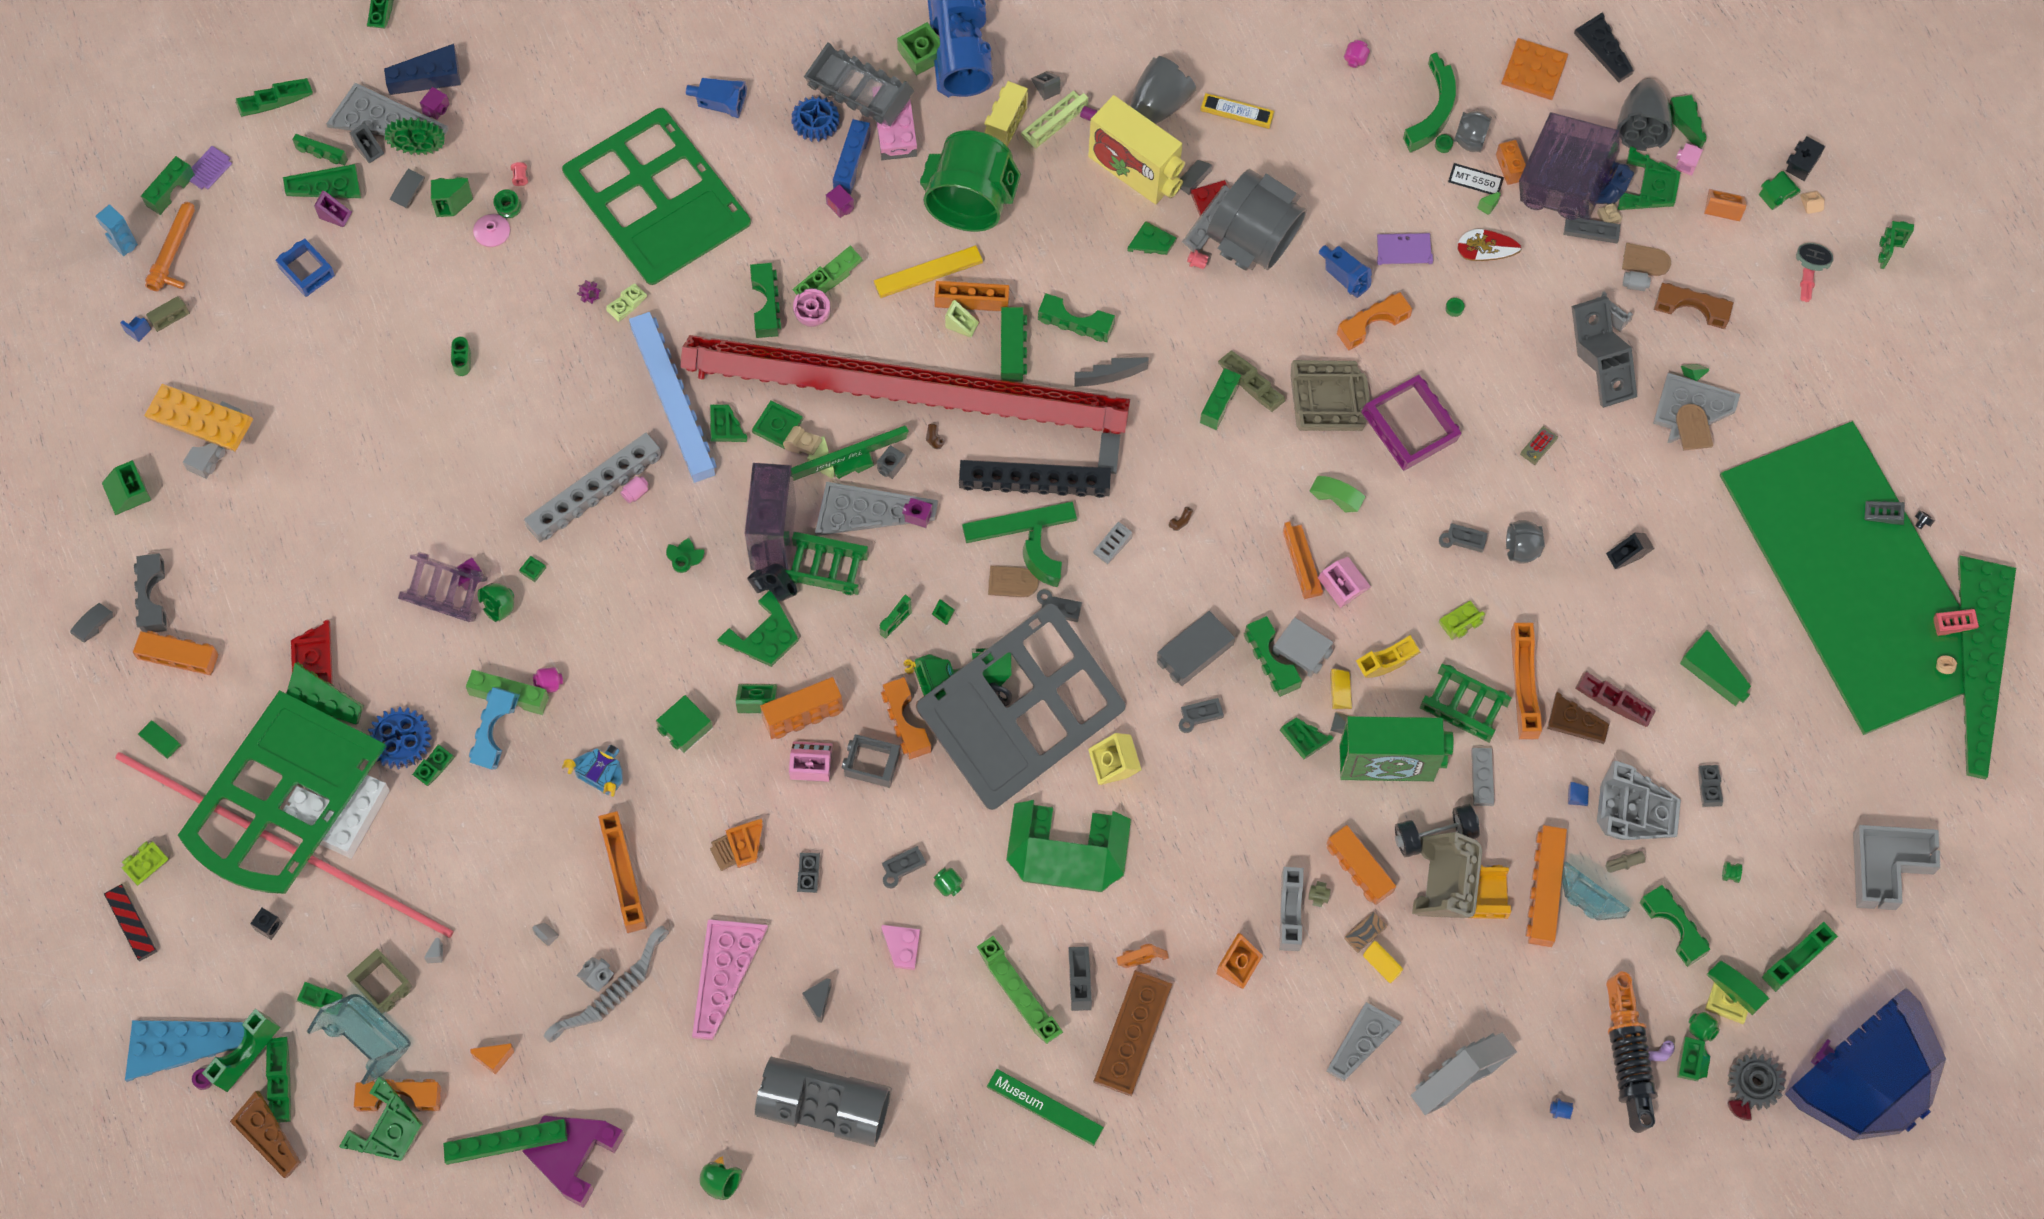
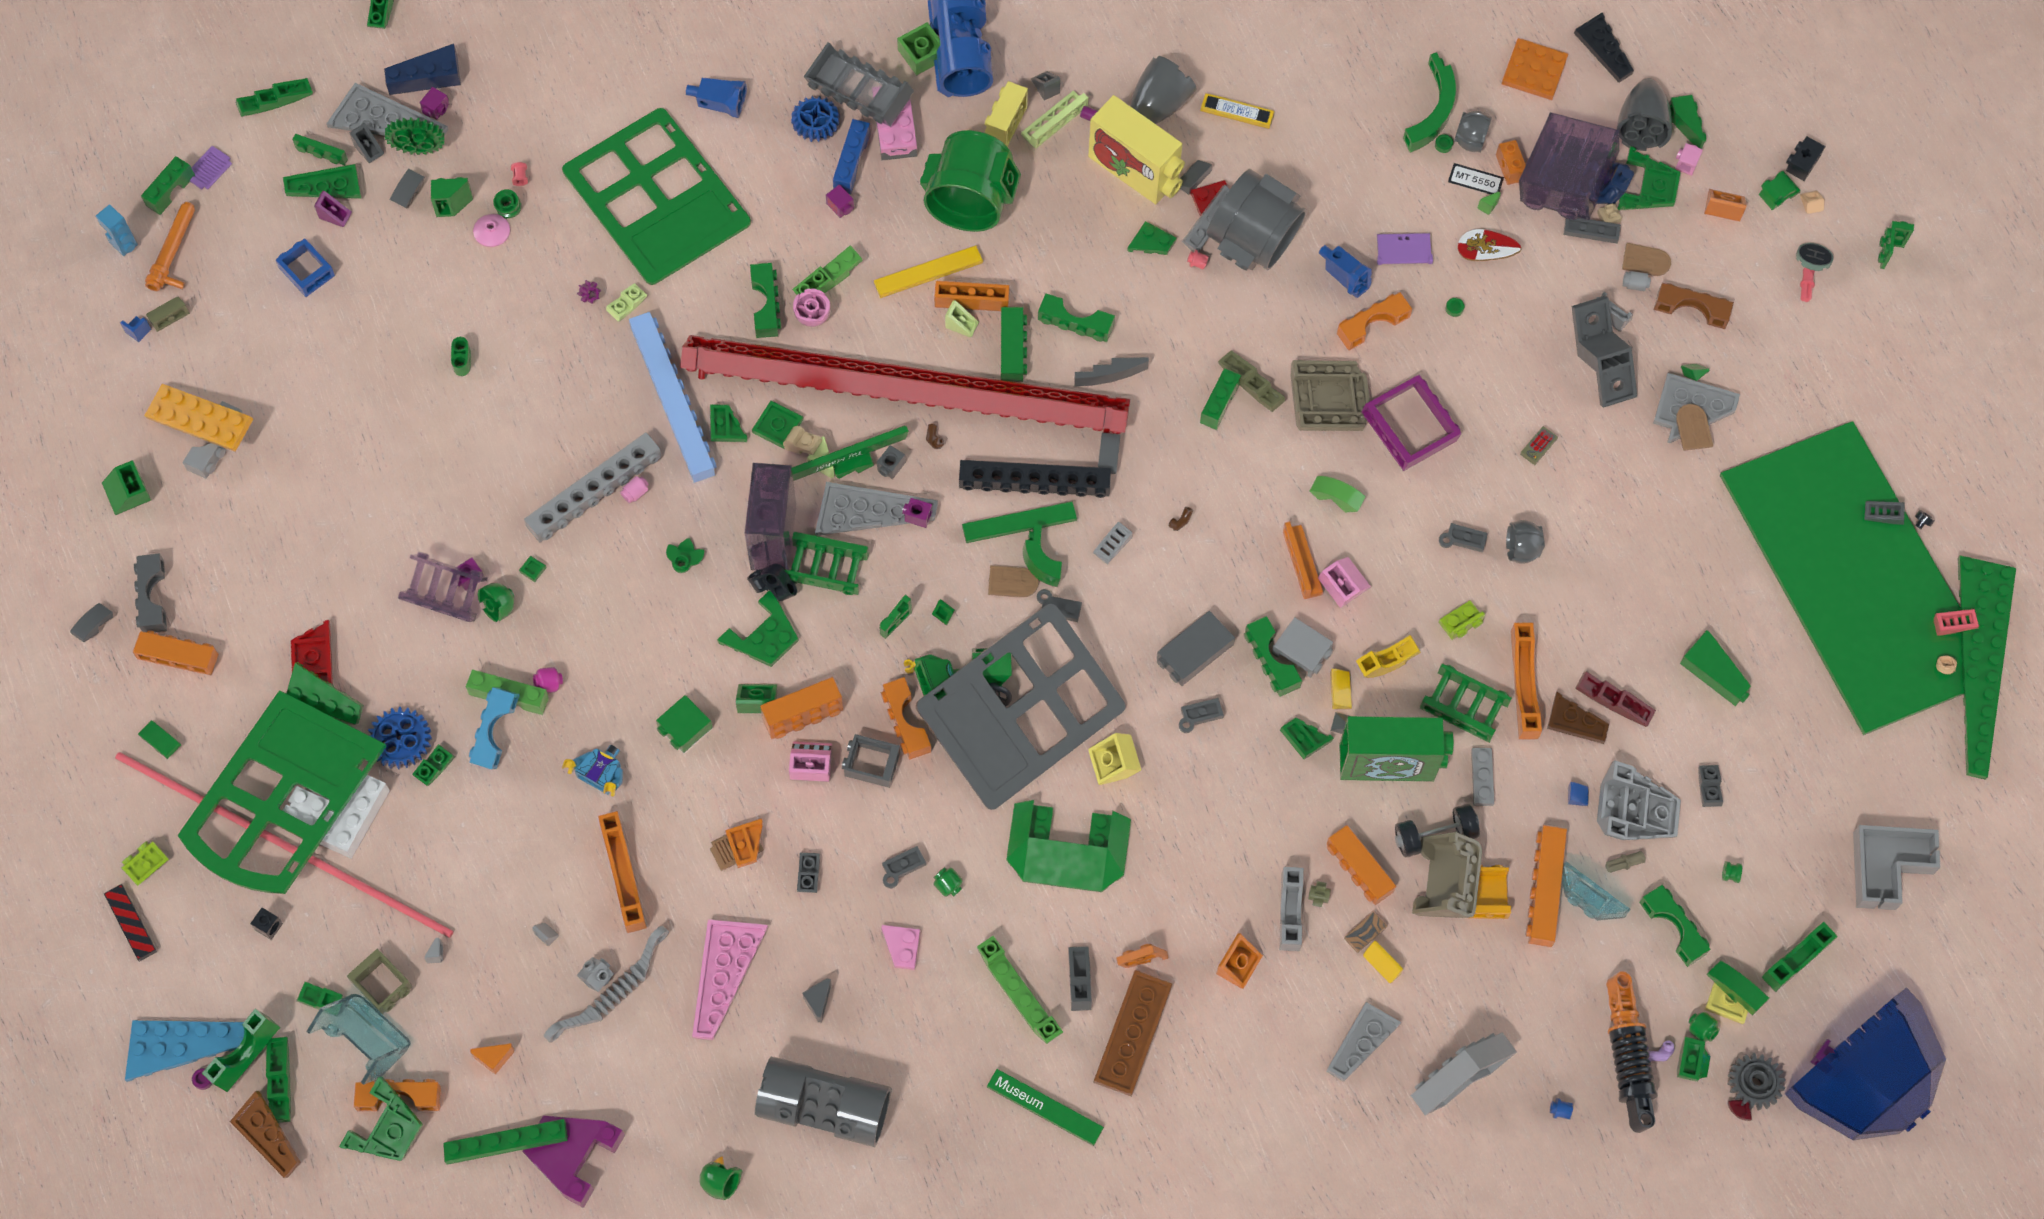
(1356, 53): dark pink head -> none
(1630, 550): black slope -> none

